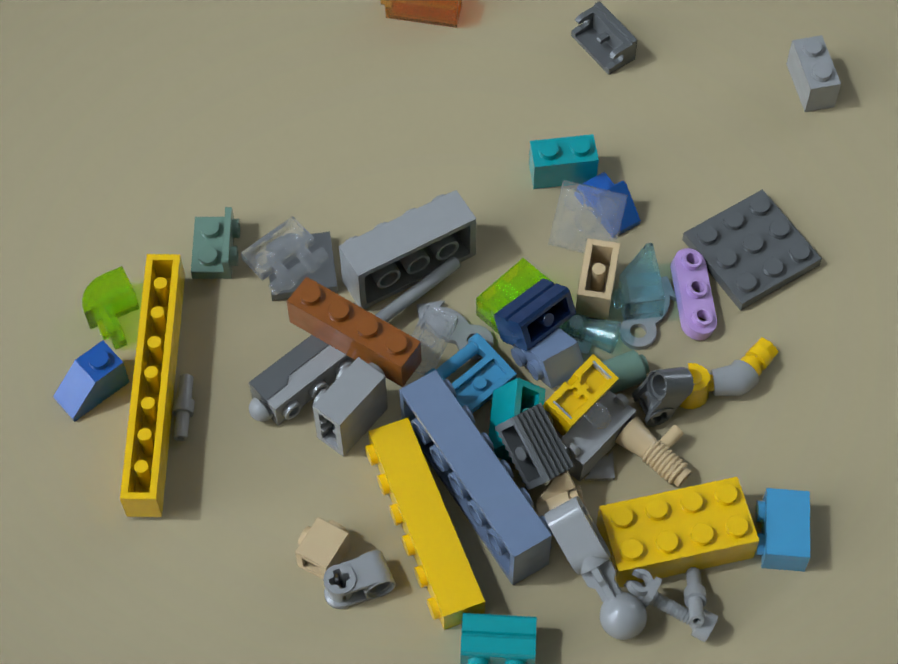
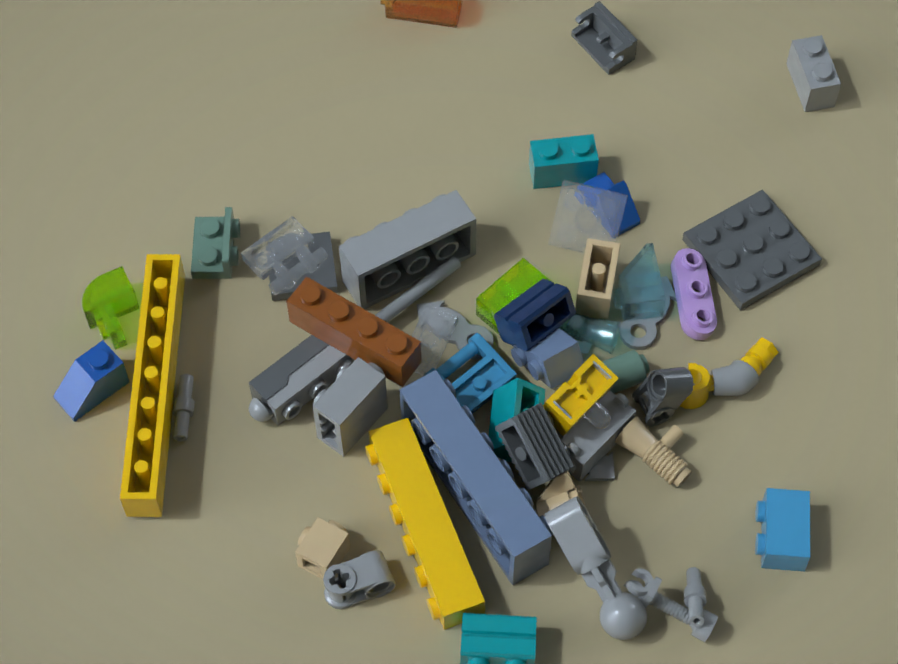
(678, 530): yellow brick -> none

